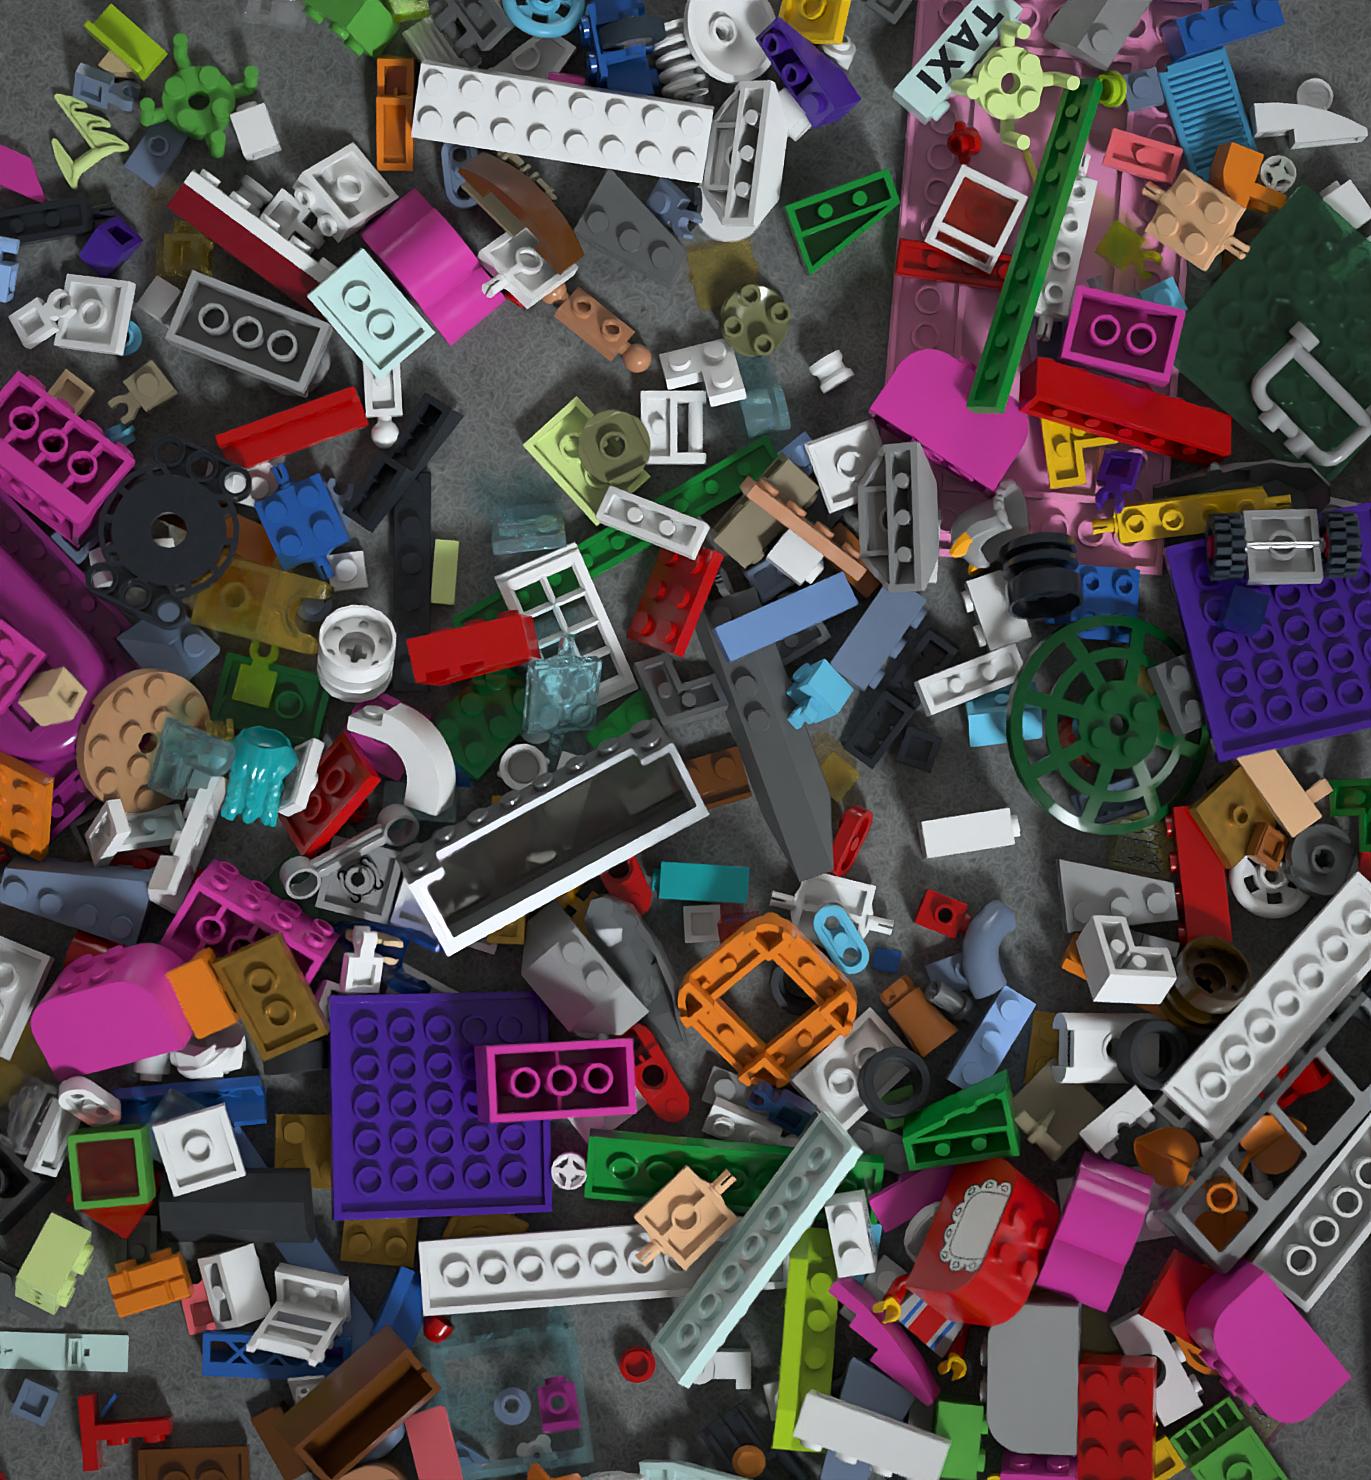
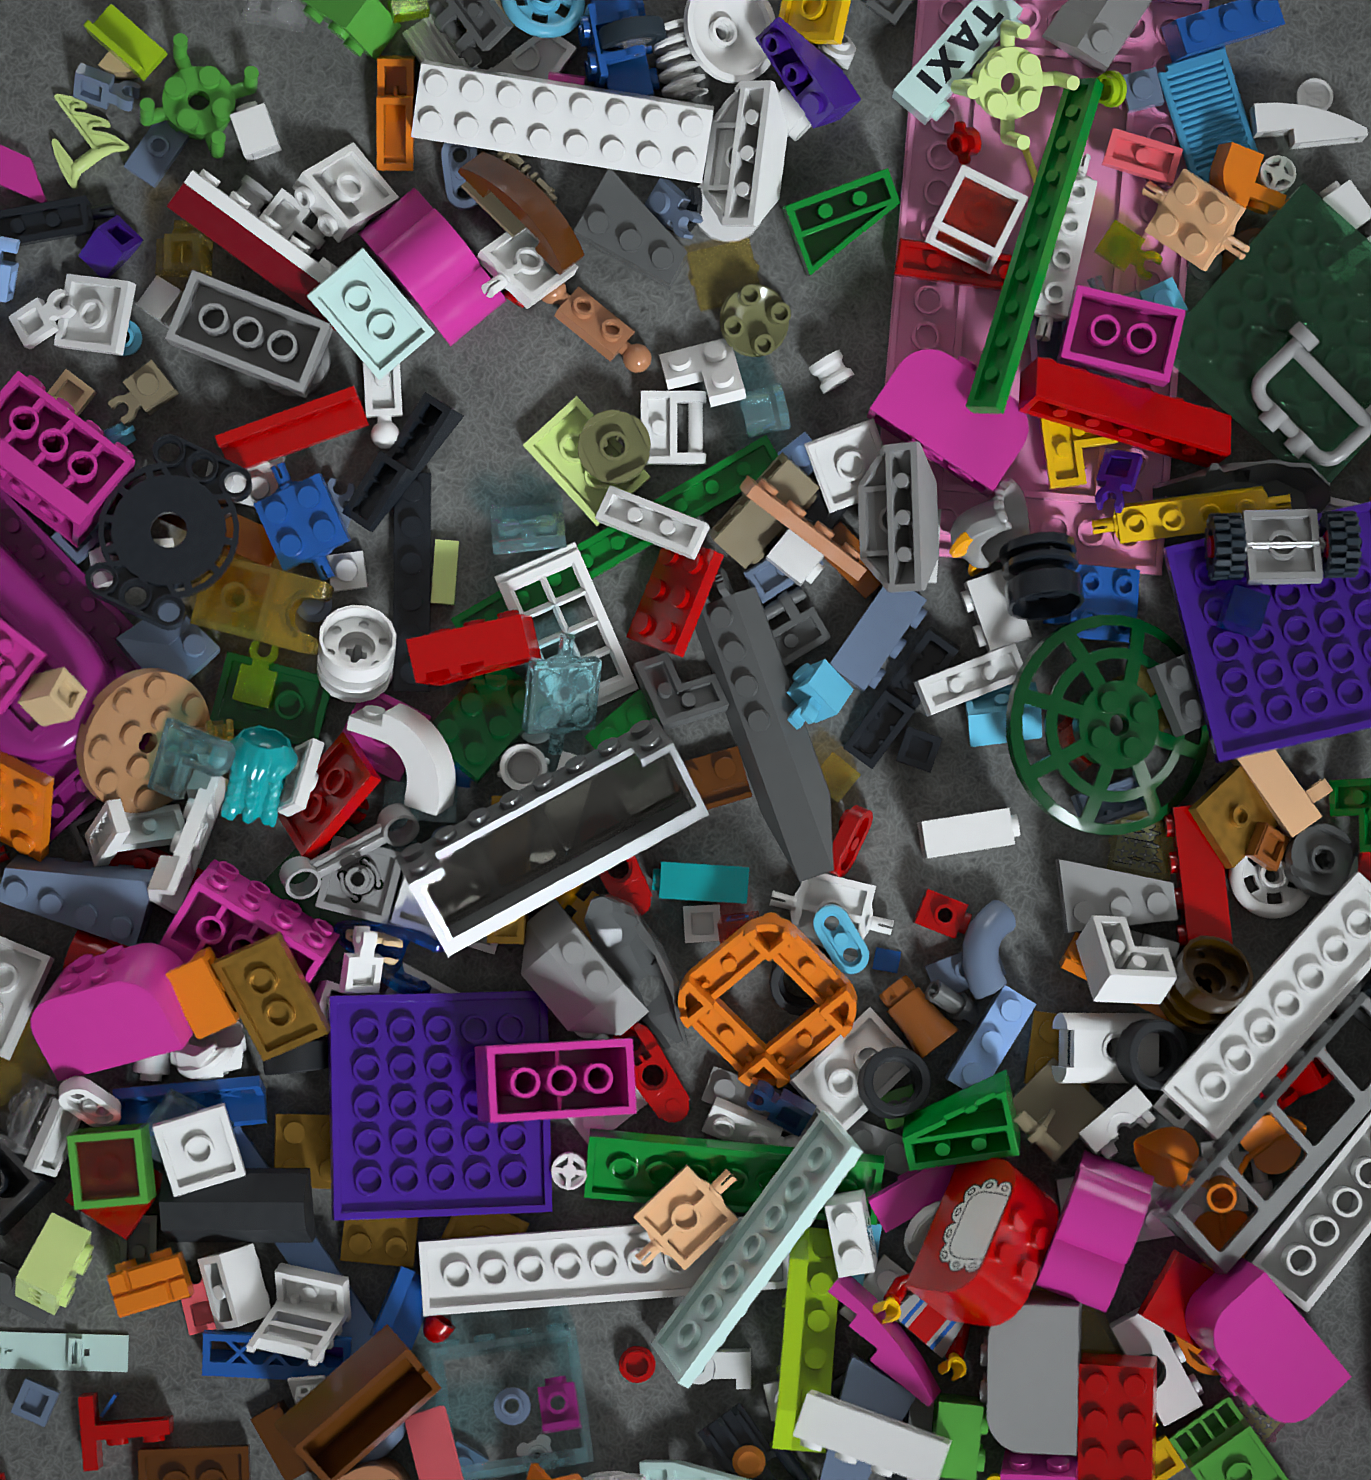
(785, 617): medium blue tile -> none

